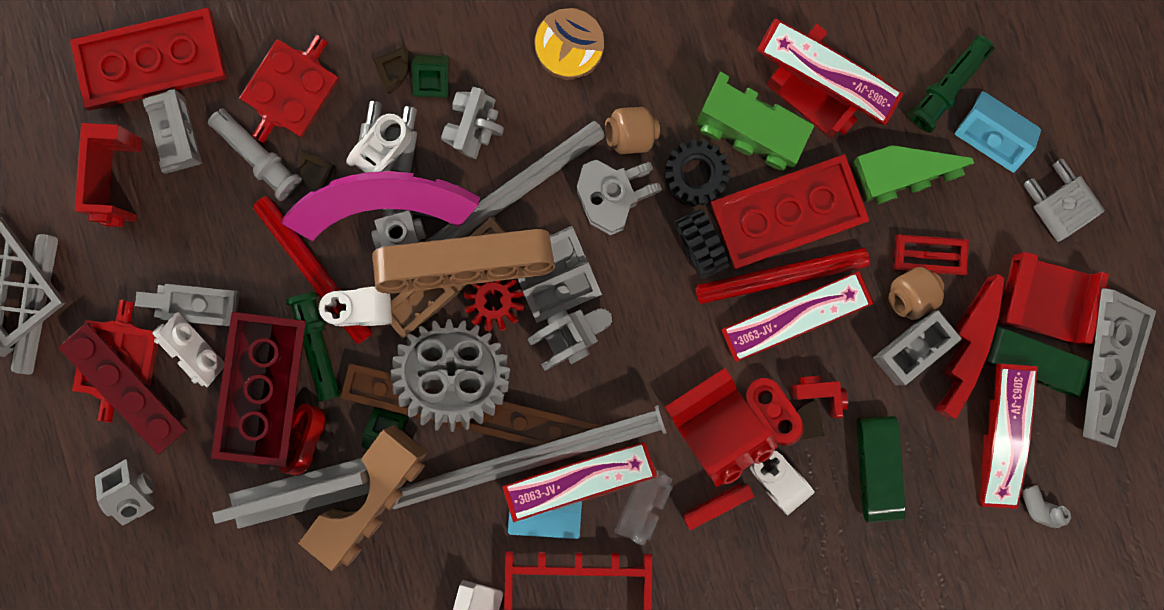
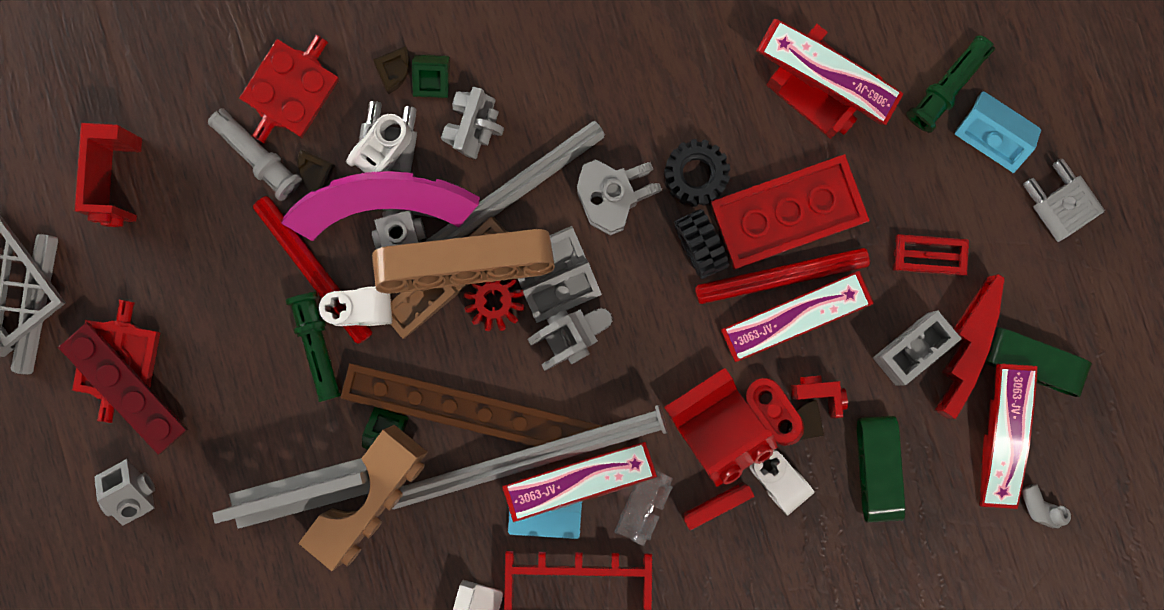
(148, 59): red plate -> none
(172, 131): light grey hinge -> none
(193, 303): light grey hinge -> none
(194, 353): white hinge -> none
(258, 389): dark red slope -> none
(306, 429): red plate -> none
(451, 403): light grey gear -> none
(569, 43): tile -> none
(631, 130): medium nougat head -> none
(753, 125): bright green wedge -> none
(898, 168): bright green slope -> none
(916, 293): medium nougat head -> none
(1051, 300): red panel -> none
(1117, 357): light grey wing -> none

